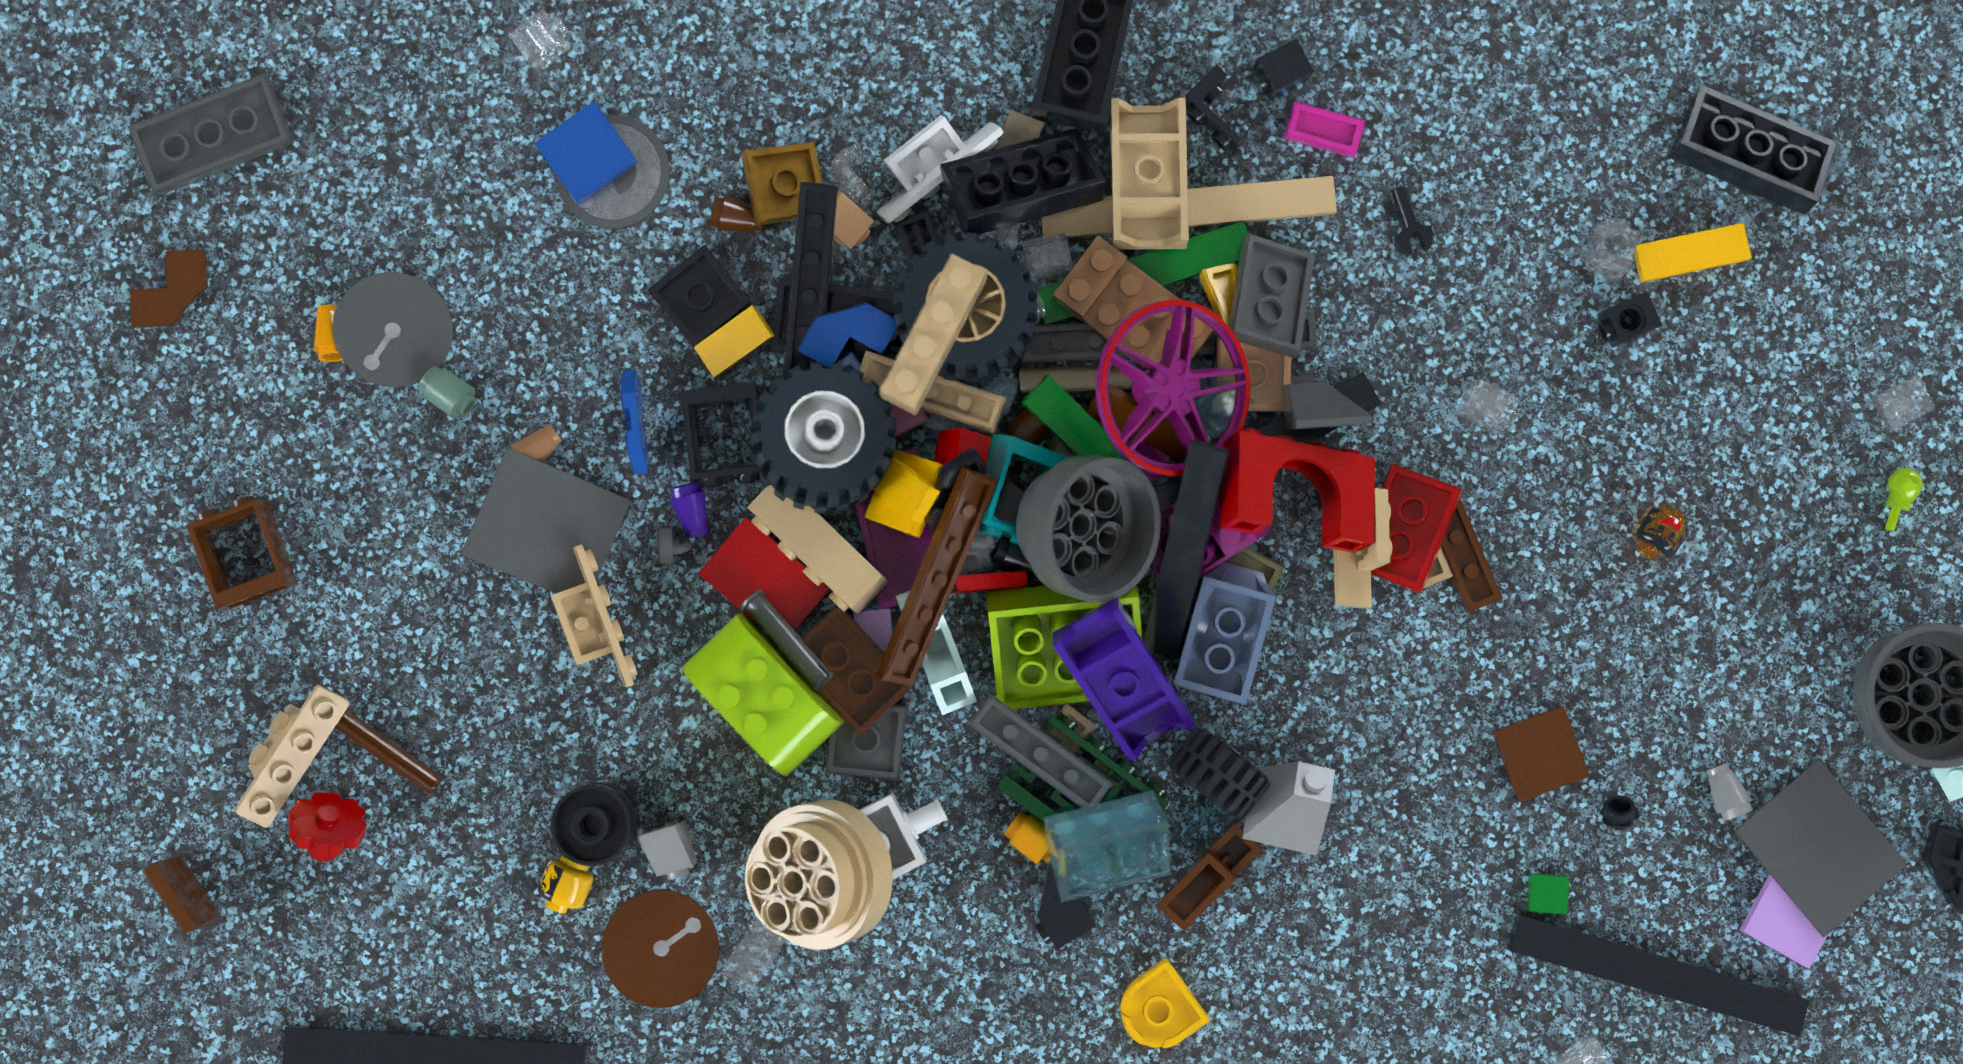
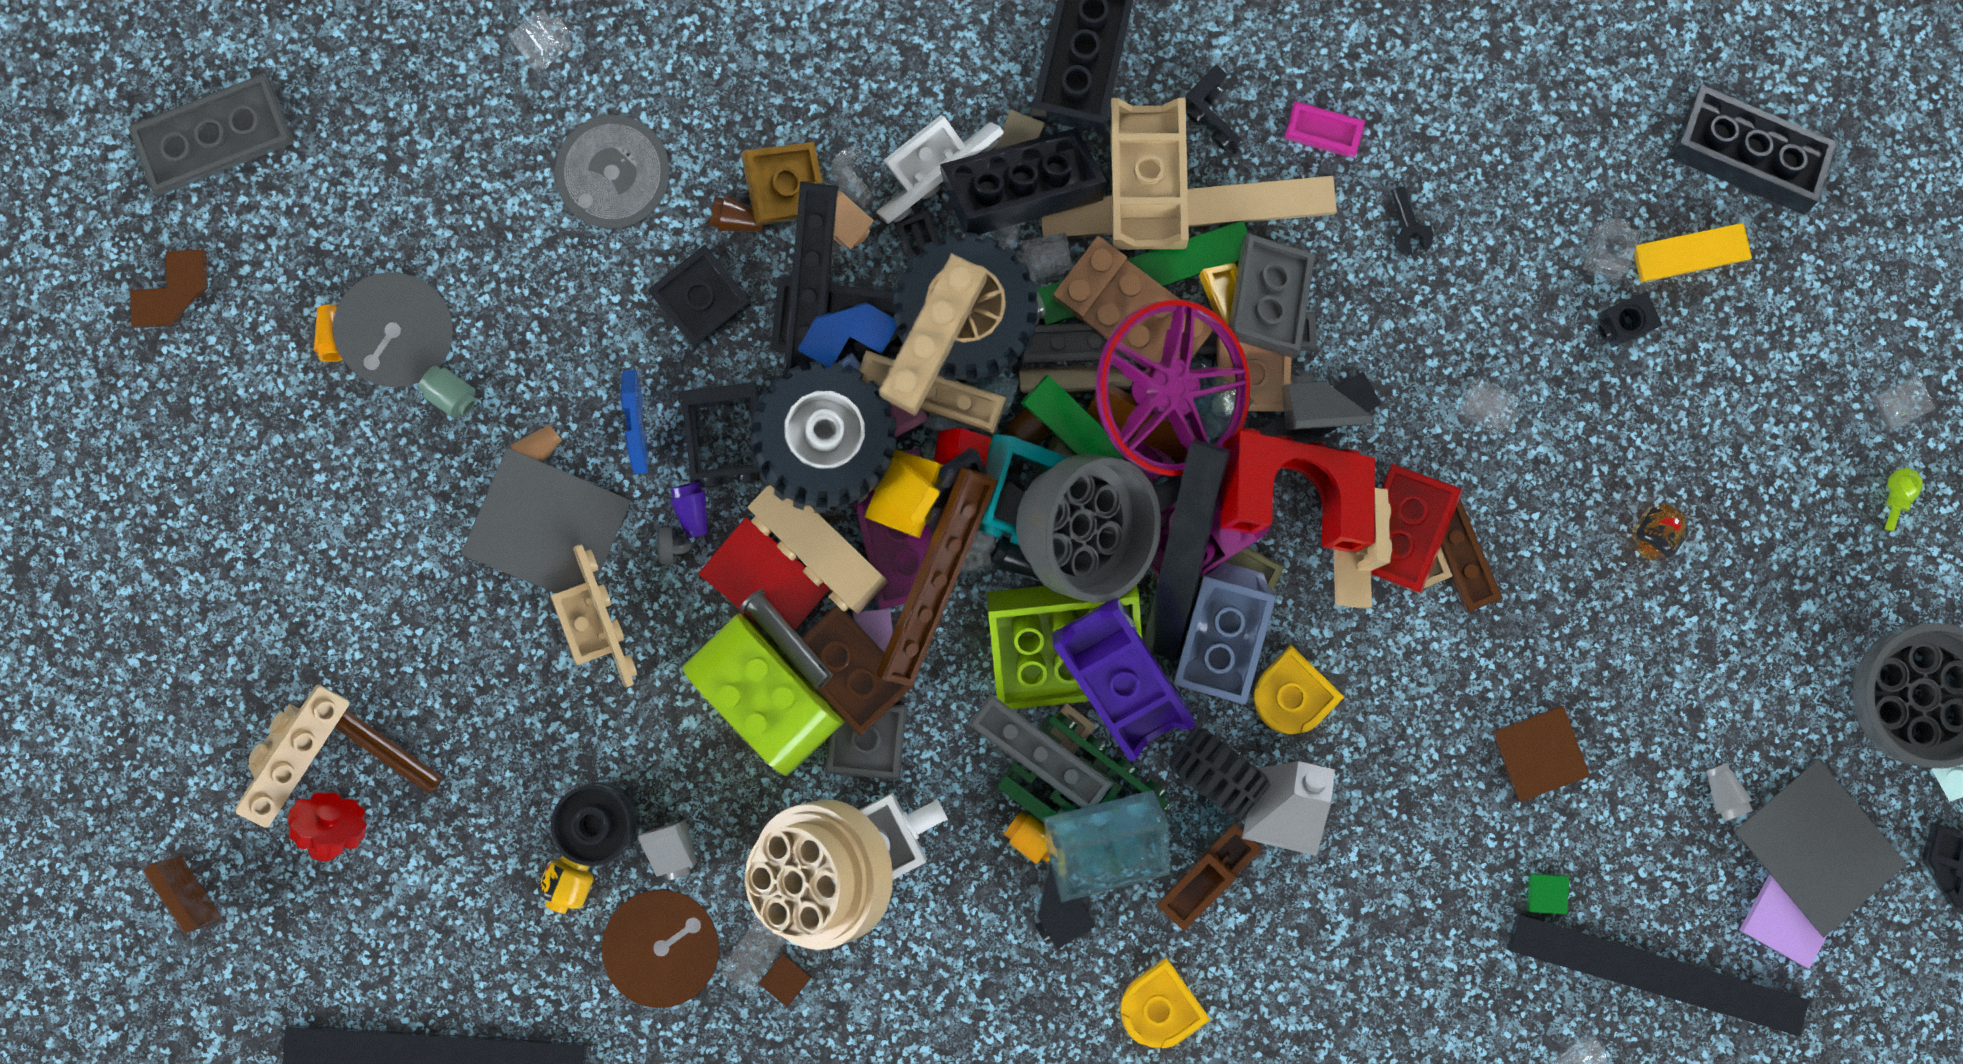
(212, 520): reddish brown window -> none
(586, 152): blue tile -> none
(734, 341): yellow tile -> none
(785, 979): none -> reddish brown tile
(945, 668): light aqua arch -> none
(989, 582): red tile -> none
(1282, 69): black brick -> none
(1293, 694): none -> yellow tile
(1619, 812): black plate -> none

